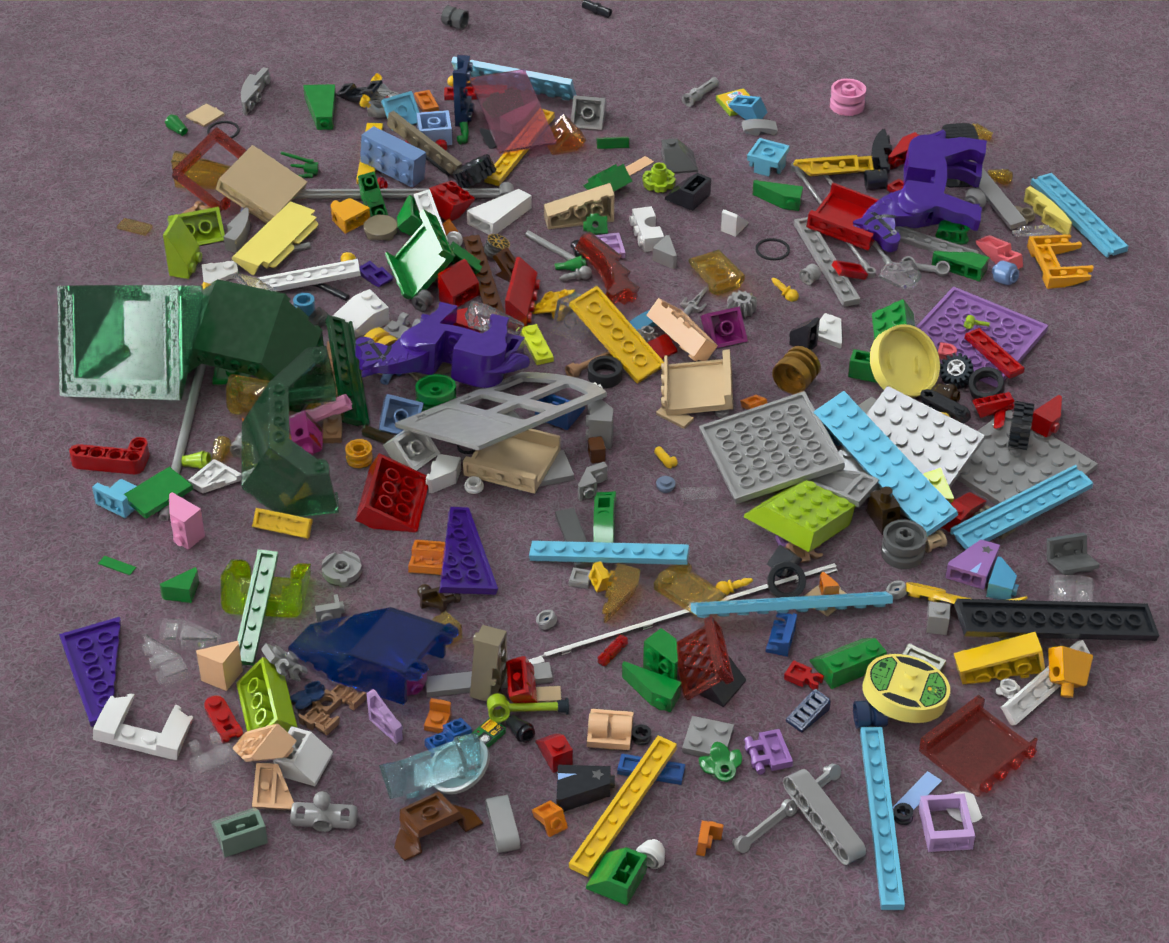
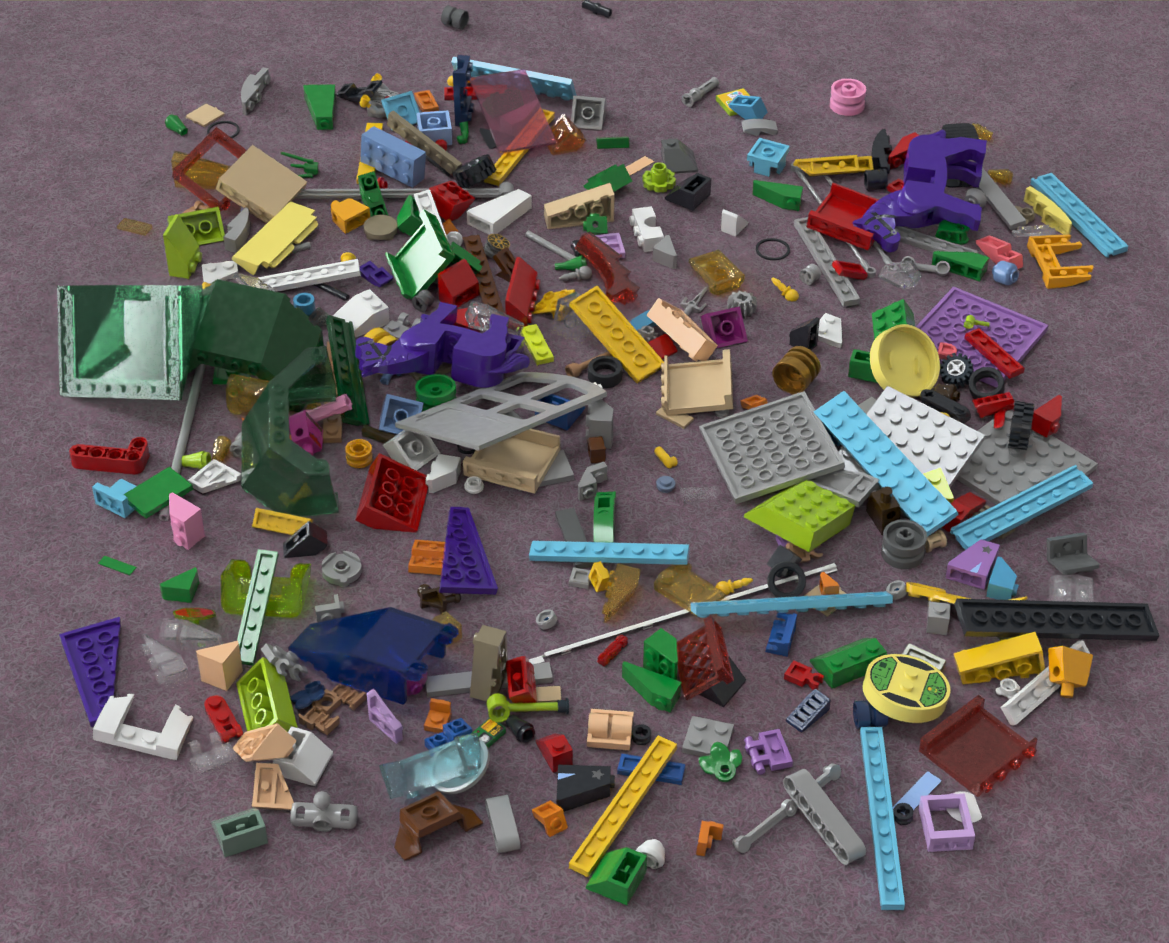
(194, 614): none -> piece
(306, 541): none -> black slope

